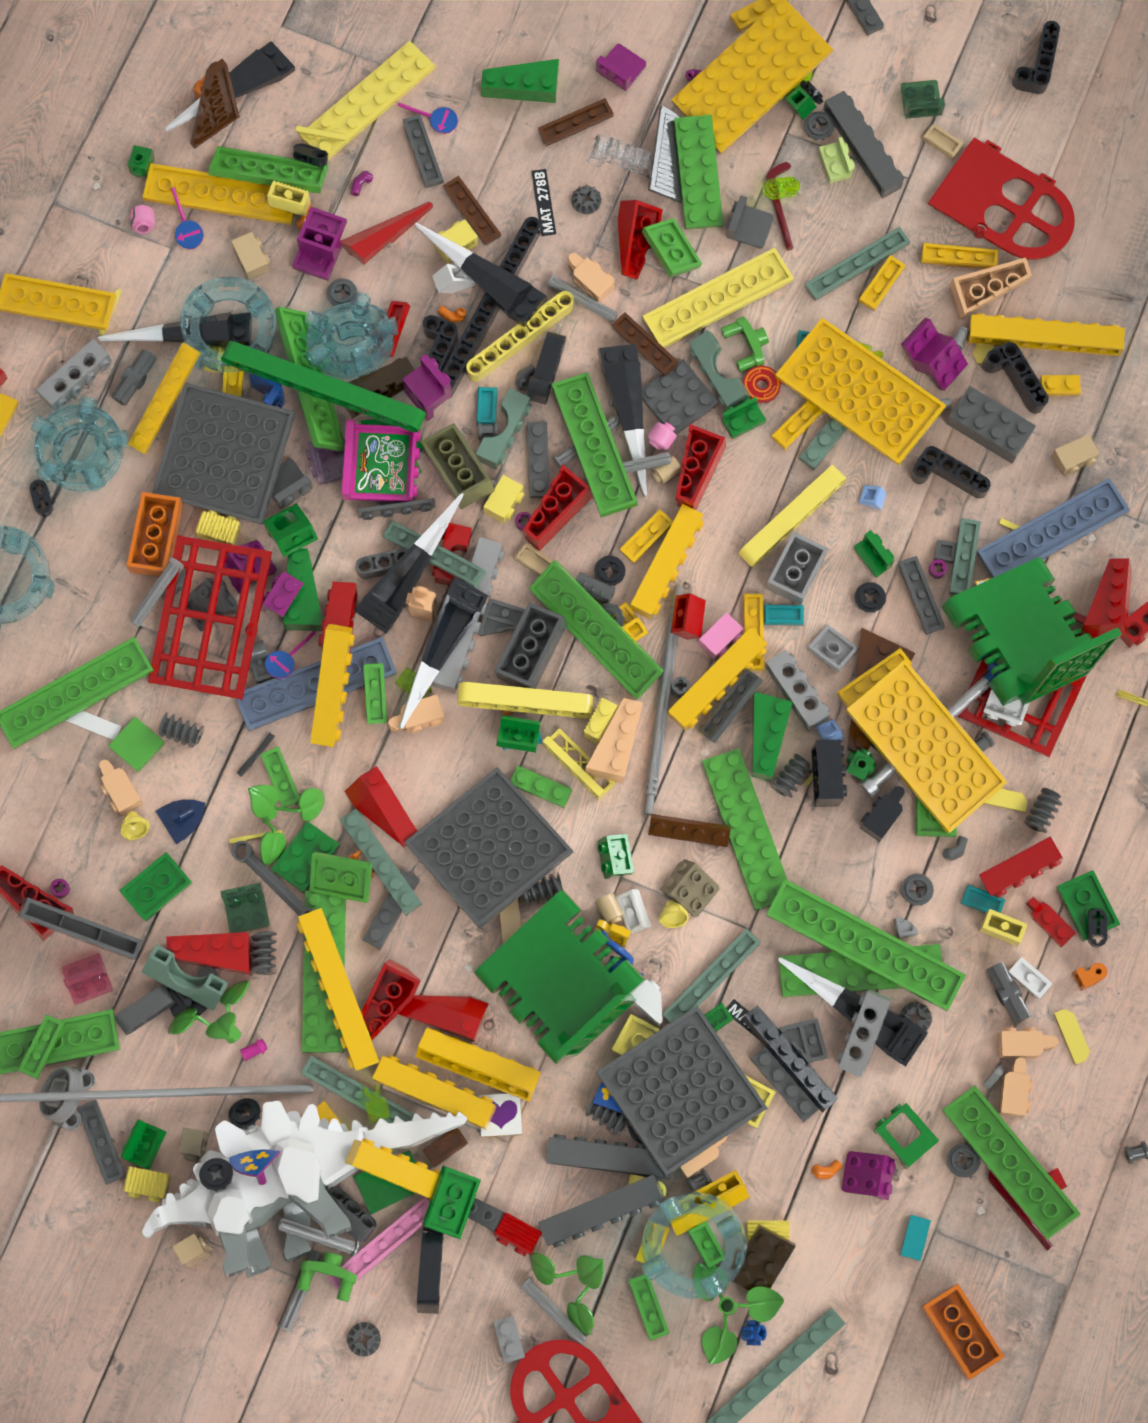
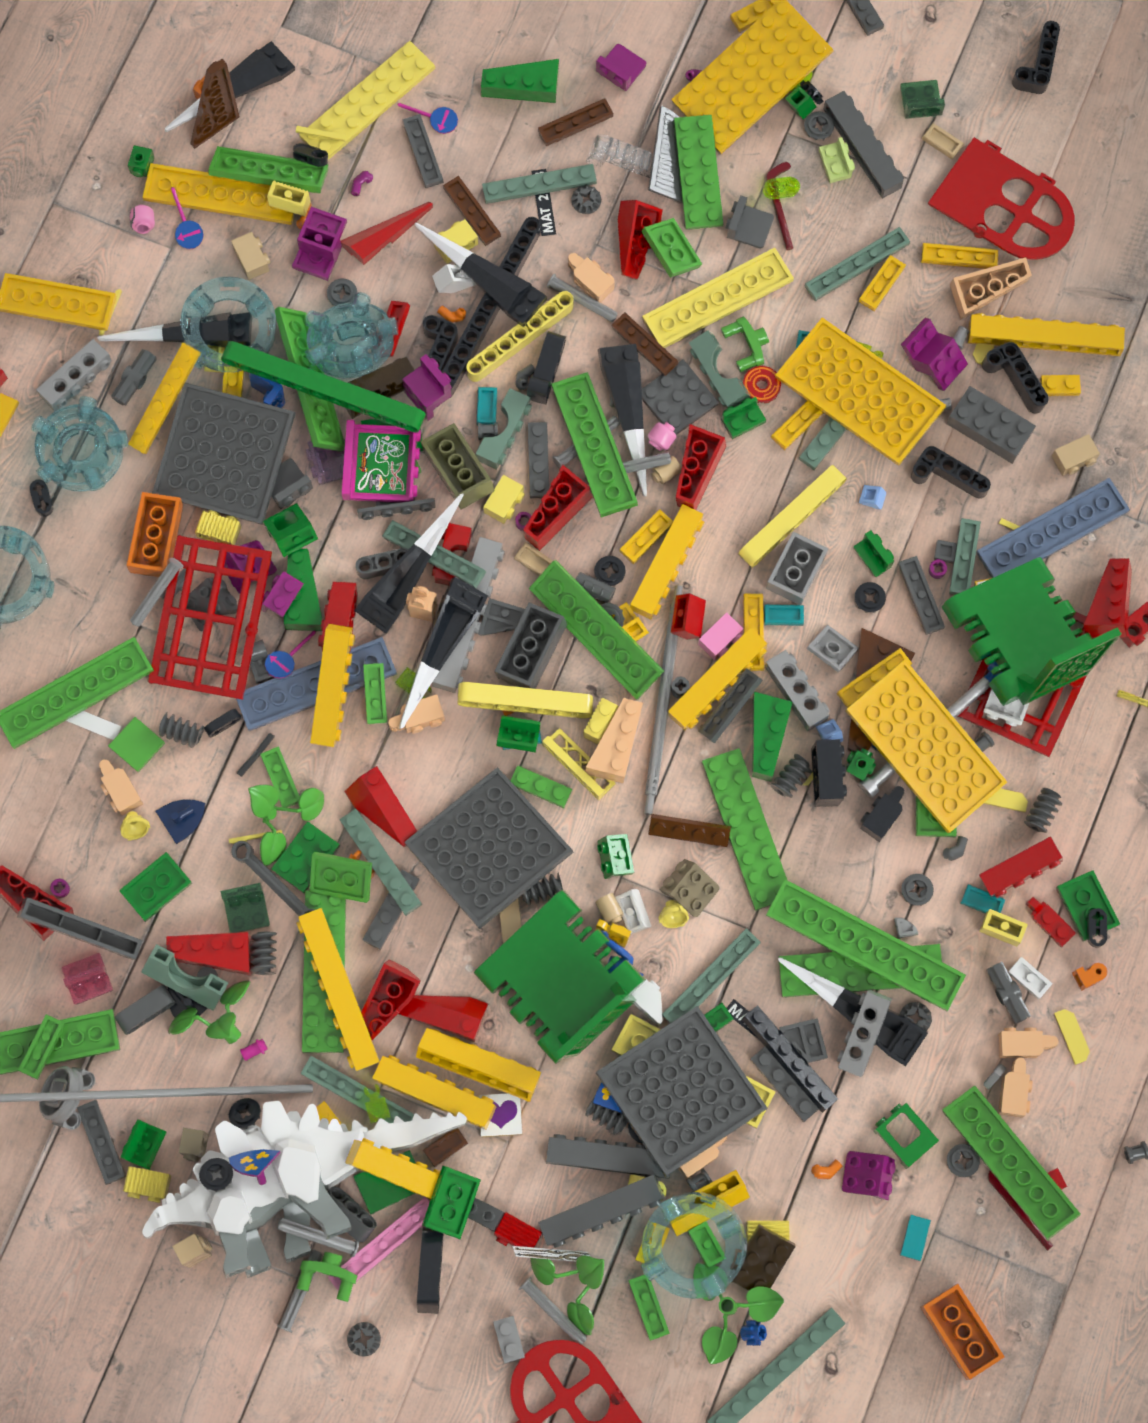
(222, 723): none -> black beam
(539, 183): none -> sand green plate
(543, 1253): none -> sticker

